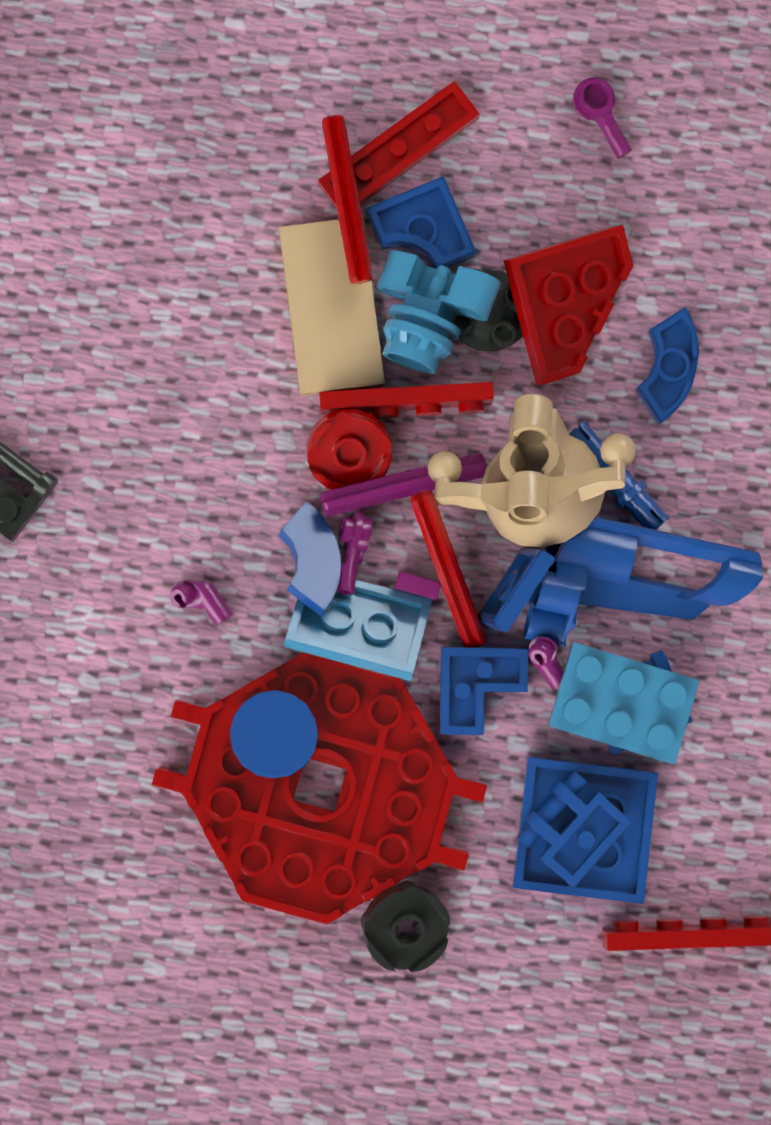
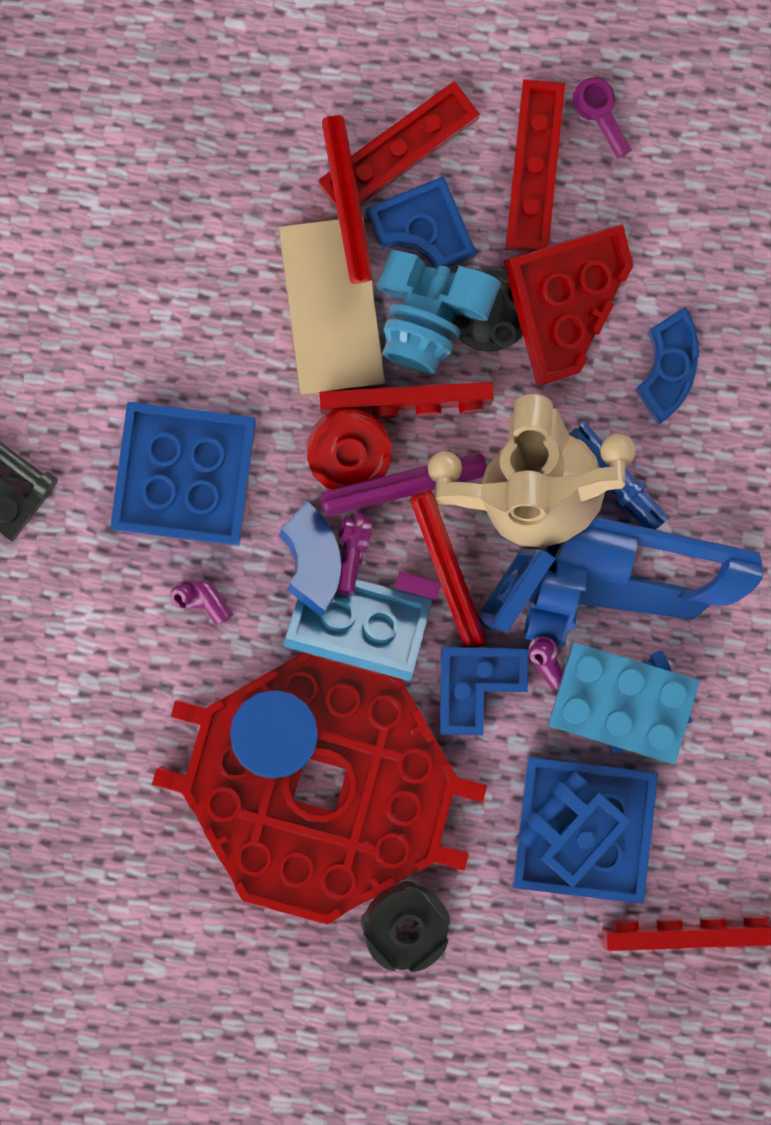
(183, 474): none -> blue plate
(535, 165): none -> red plate

